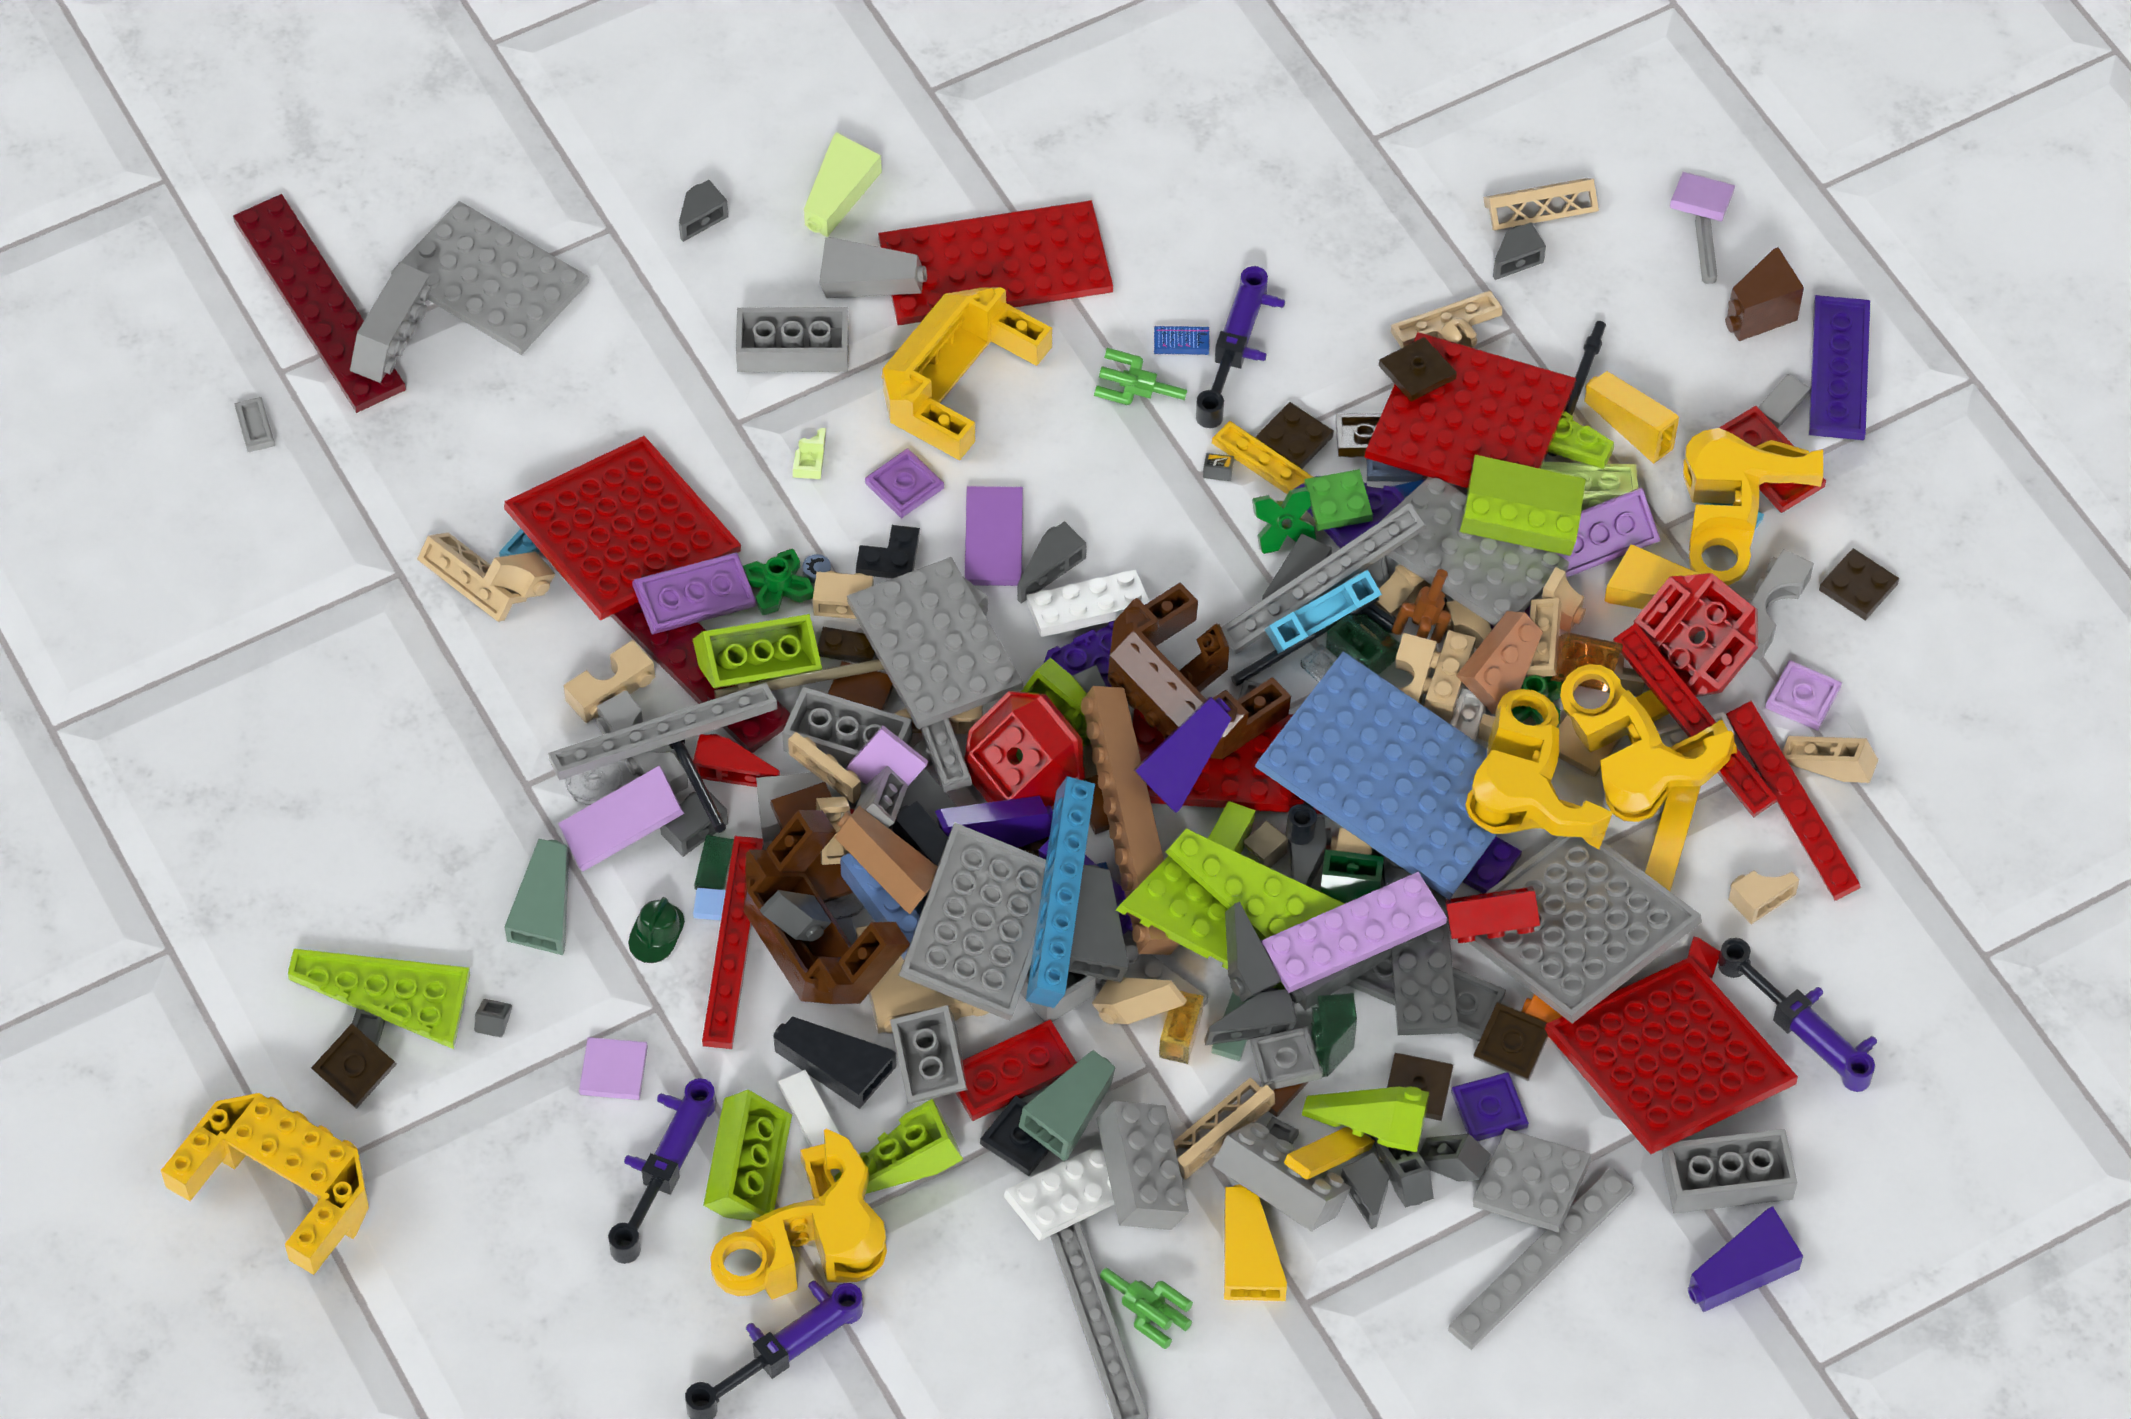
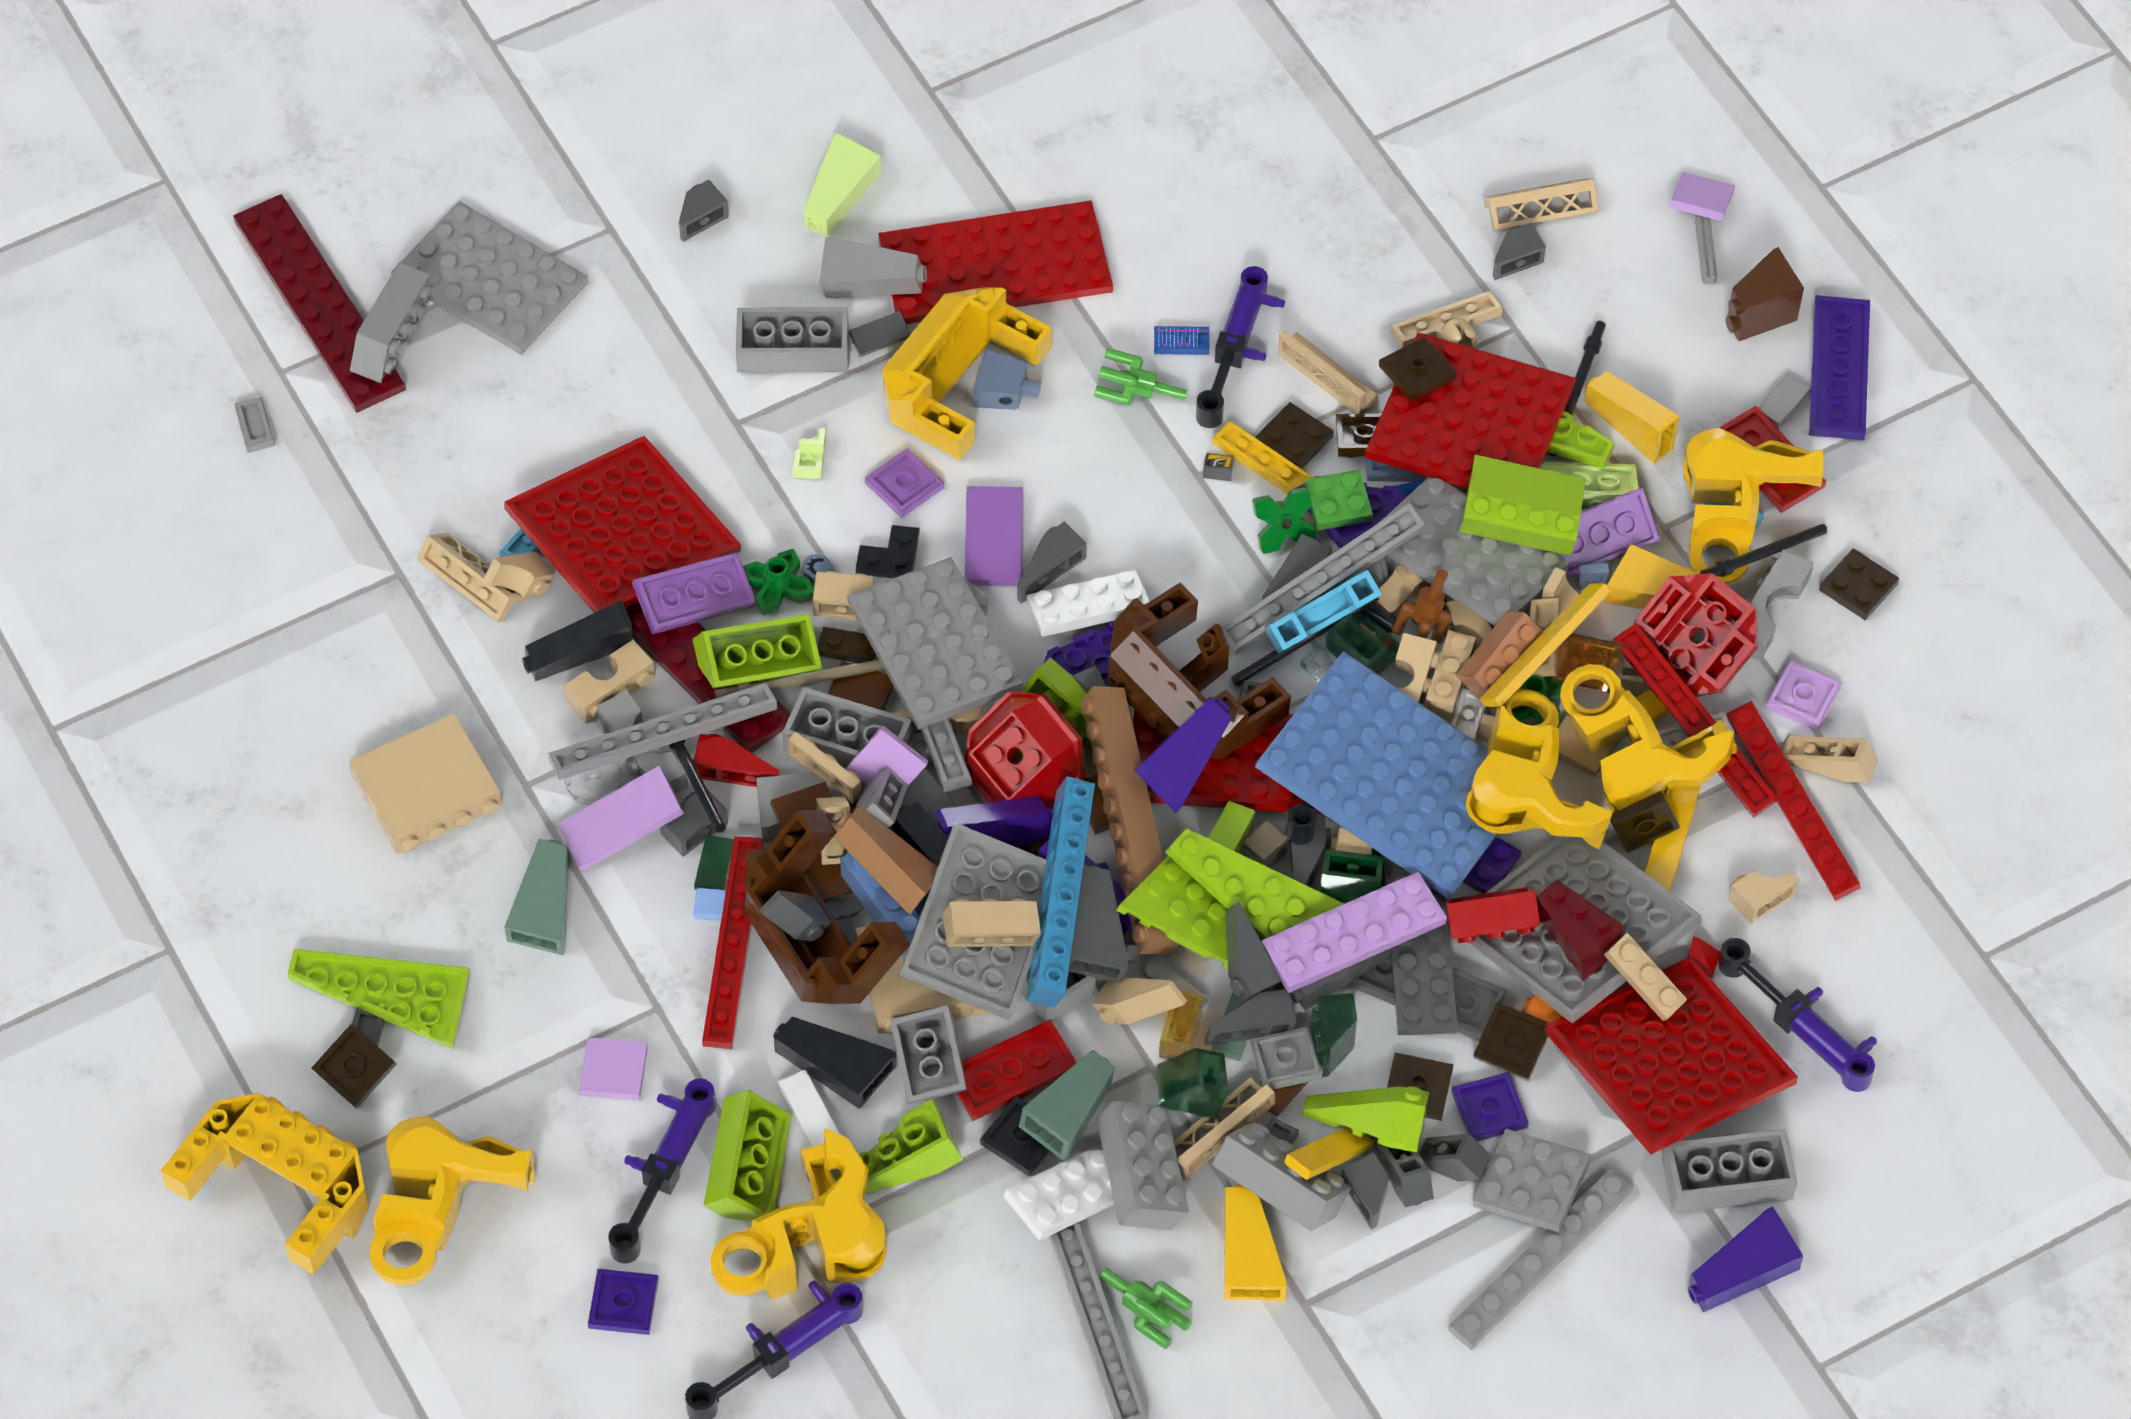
(425, 783): none -> tan brick
(435, 1166): none -> yellow animal
(492, 1017): dark grey slope -> none
(579, 642): none -> black slope
(623, 1301): none -> dark purple tile
(656, 931): dark green piece -> none
(879, 334): none -> dark grey tile
(991, 923): none -> tan brick
(1003, 382): none -> sand blue torso
(1193, 1082): none -> clear green slope
(1326, 373): none -> tan fence
(1545, 645): none -> yellow tile
(1577, 927): none -> dark red wedge
(1592, 574): none -> sand blue tile
(1644, 821): none -> dark brown plate
(1645, 976): none -> tan plate
(1727, 566): none -> black bar

